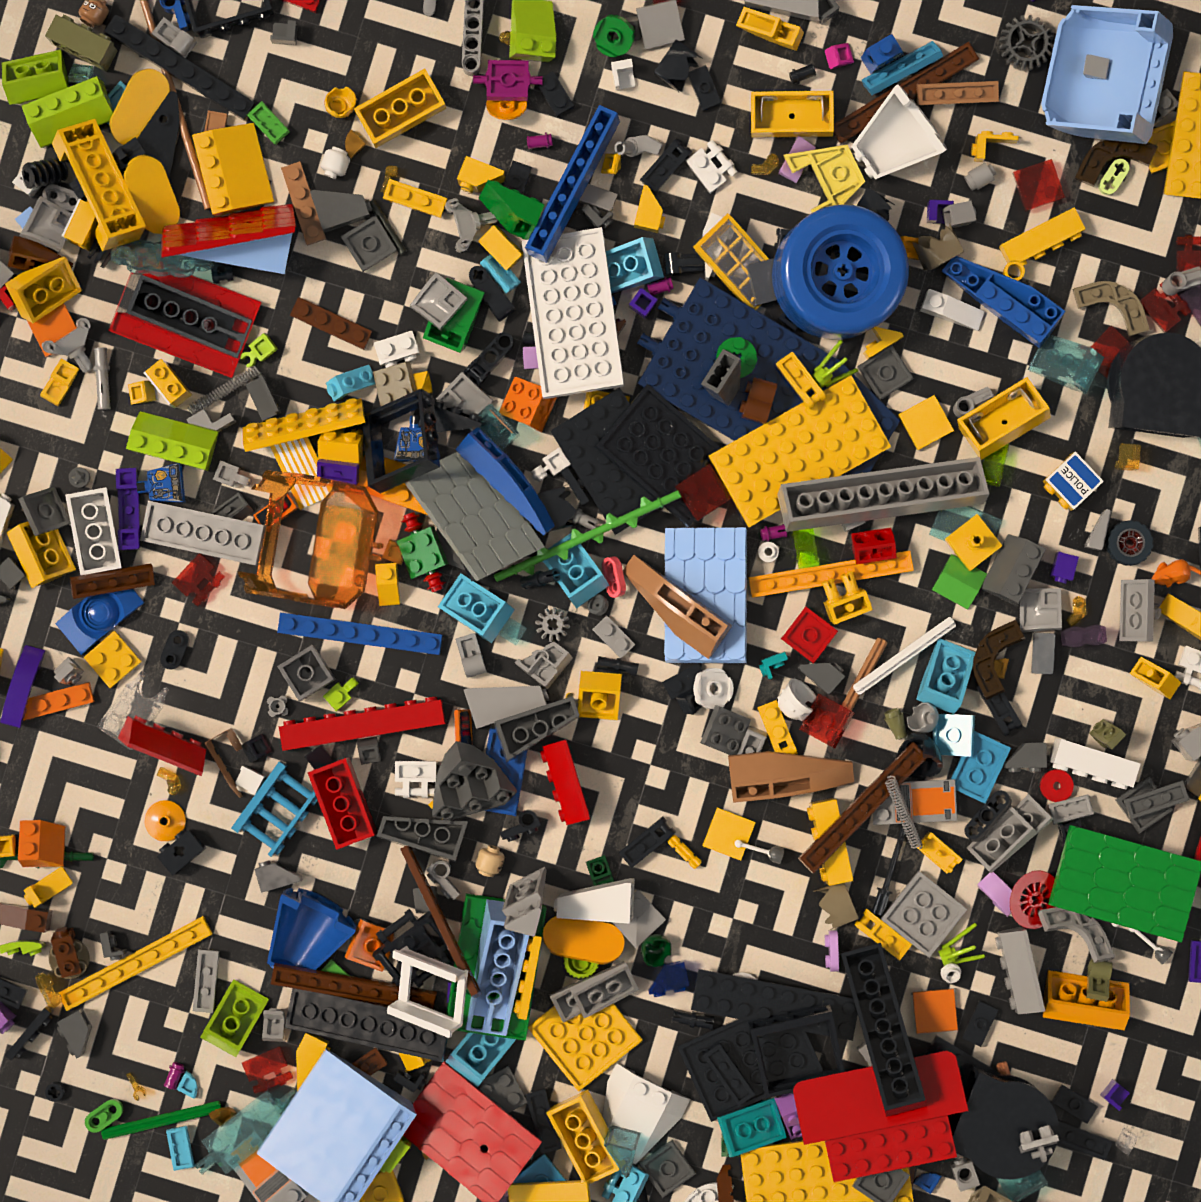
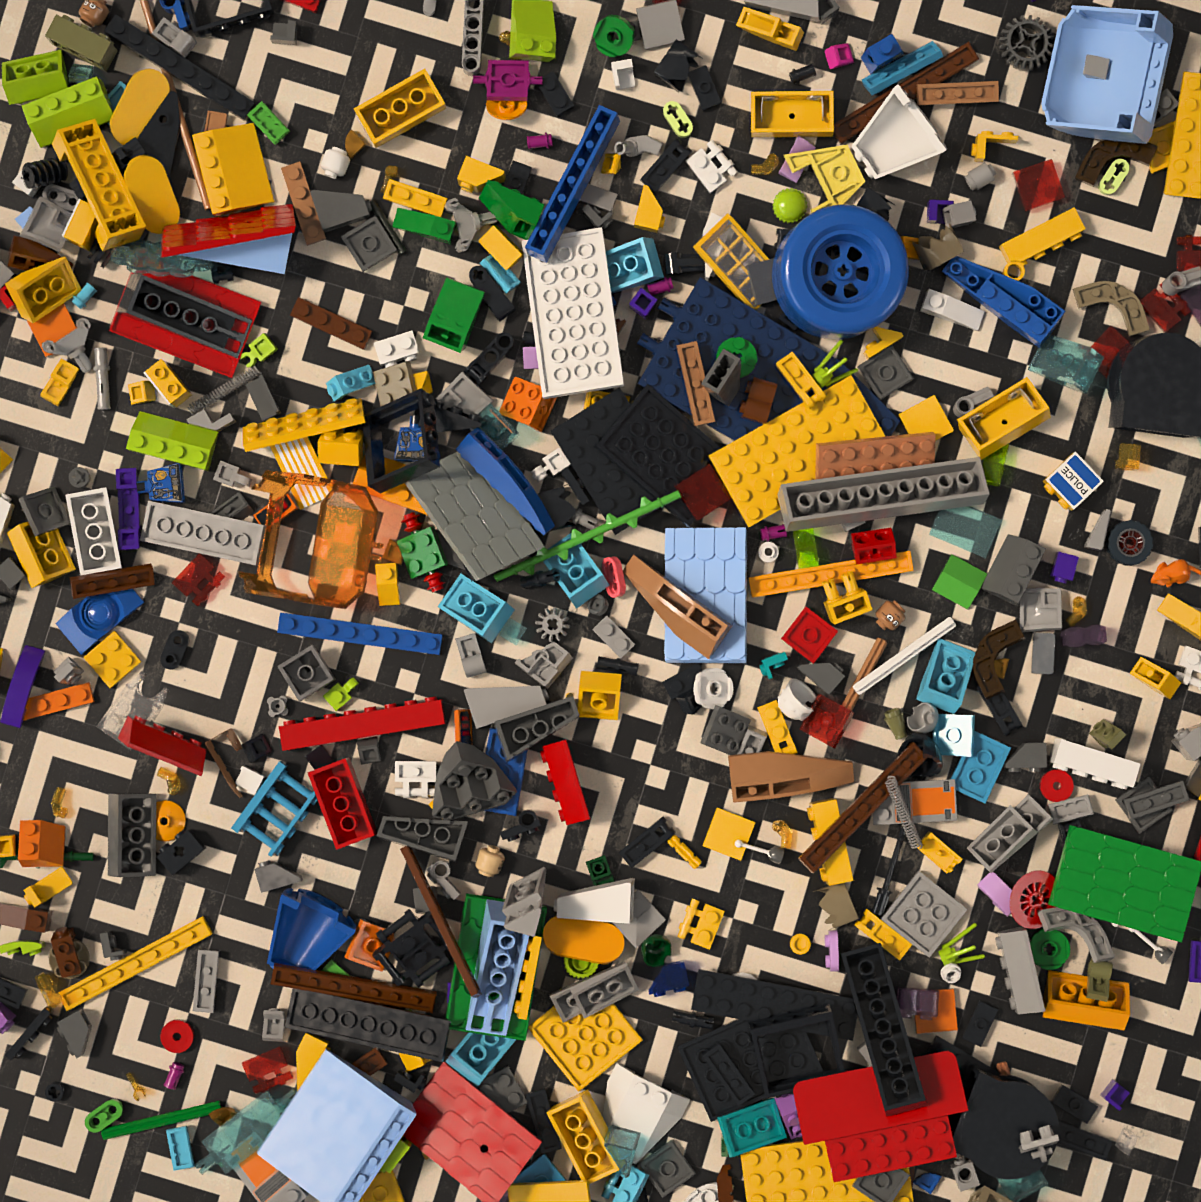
(56, 803): none -> clear yellow arm
(84, 296): none -> medium azure pin
(131, 834): none -> dark grey slope
(168, 1040): none -> red piece
(188, 1085): medium azure tile -> none
(234, 1018): lime slope -> none
(338, 471): dark purple plate -> none
(340, 102): yellow hair -> none
(422, 1015): white piece -> none
(425, 225): none -> green slope
(438, 301): light grey plate -> none
(681, 117): none -> yellowish green beam
(693, 376): none -> medium nougat plate
(706, 927): none -> yellow plate
(784, 831): none -> clear yellow arm
(789, 205): none -> lime hat
(800, 943): none -> yellow tile
(874, 454): none -> nougat plate
(890, 615): none -> medium nougat head
(918, 1002): none -> brick
(973, 542): yellow tile -> none
(988, 824): black beam -> none
(1057, 957): none -> green plate
(1138, 610): light grey plate -> none

